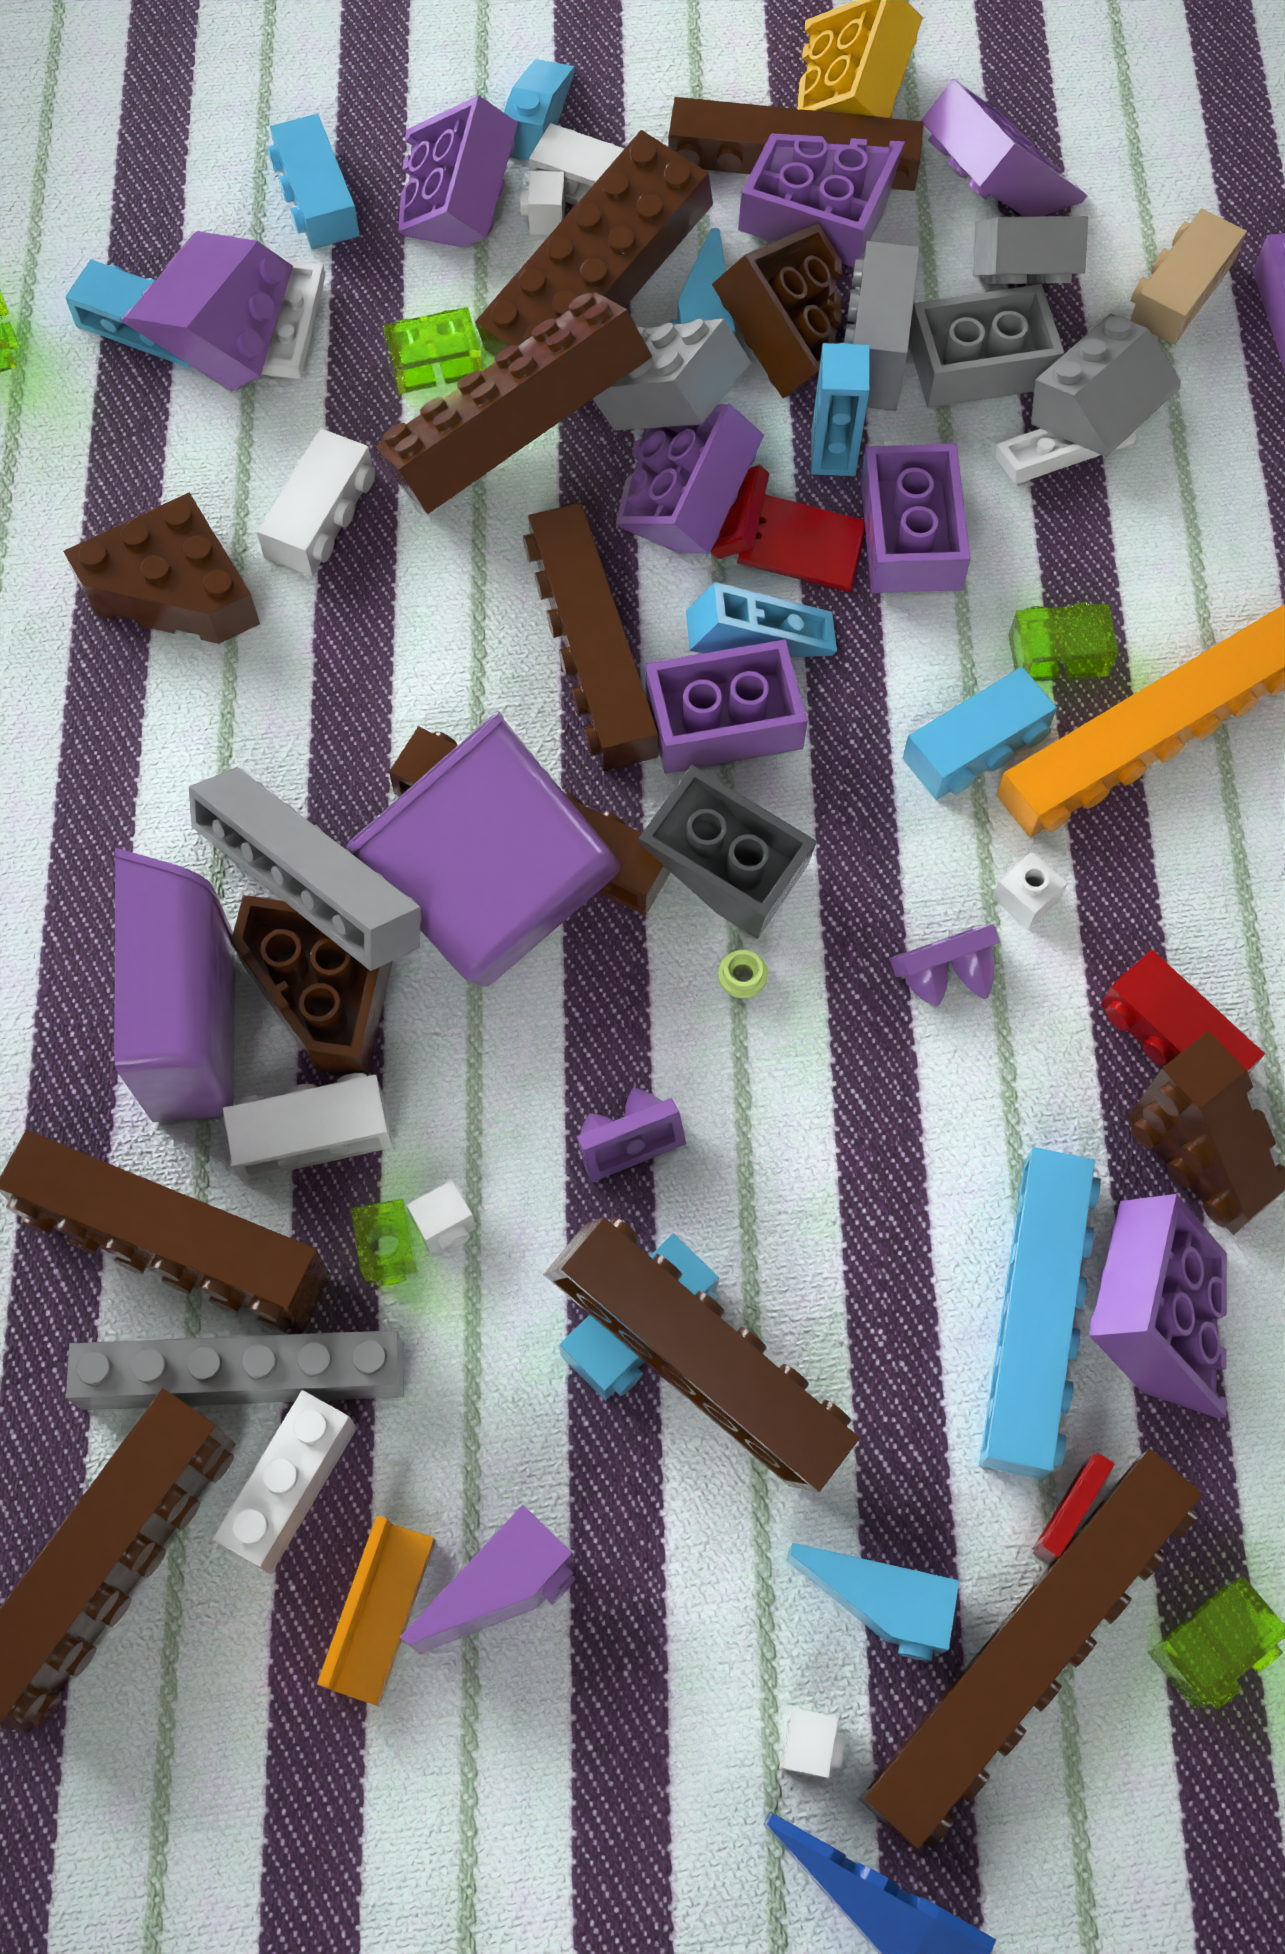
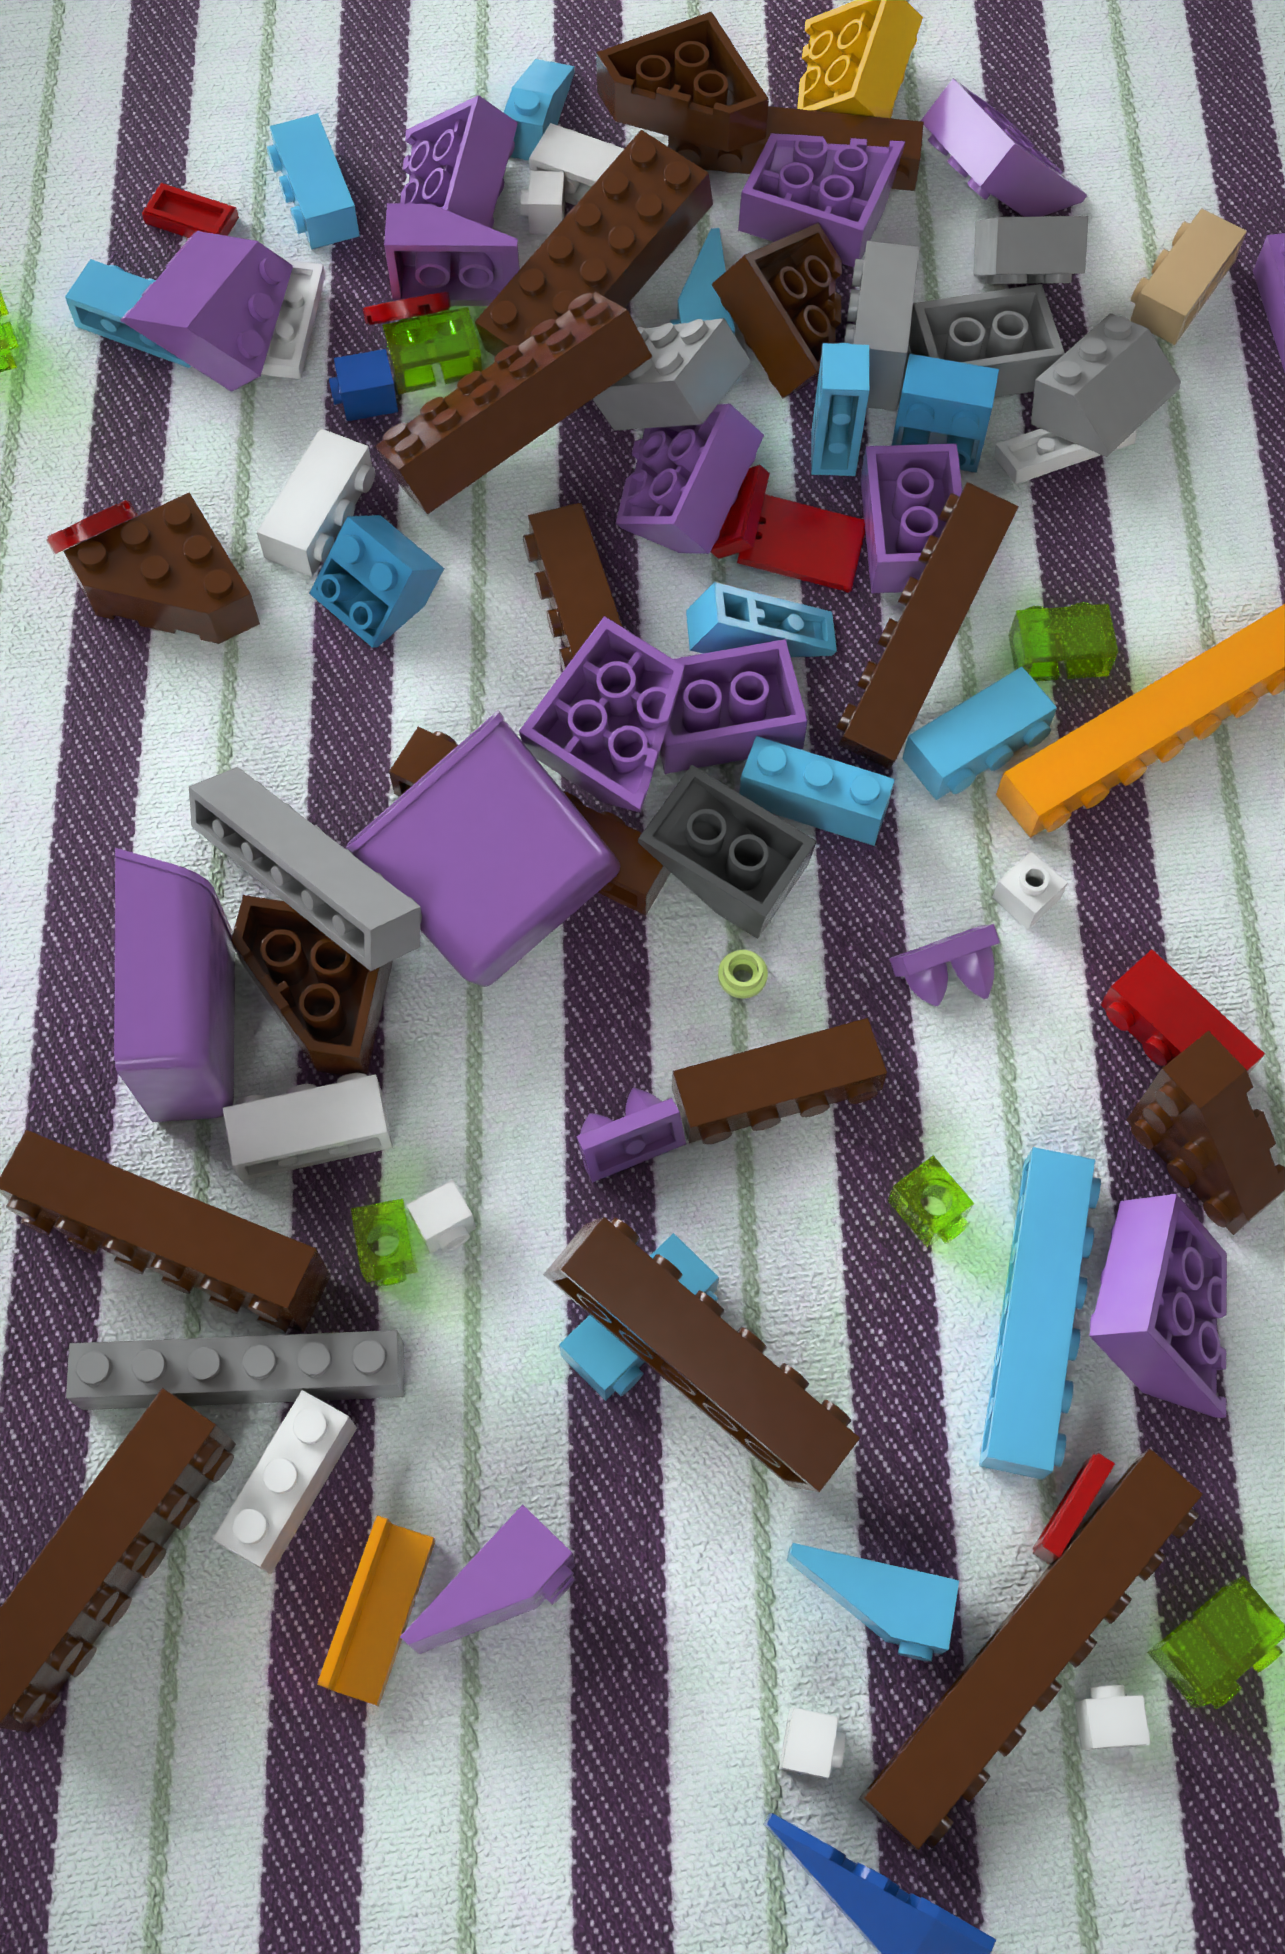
(91, 526): none -> red tile
(188, 212): none -> red tile
(364, 385): none -> blue brick
(375, 578): none -> dark azure slope
(407, 308): none -> red tile
(444, 252): none -> medium lavender slope
(607, 716): none -> medium lavender wedge
(684, 85): none -> reddish brown brick
(779, 1081): none -> reddish brown brick
(816, 790): none -> medium azure brick
(927, 626): none -> reddish brown brick
(931, 1180): none -> clear neon green brick
(946, 405): none -> dark azure slope
(1112, 1719): none -> white plate

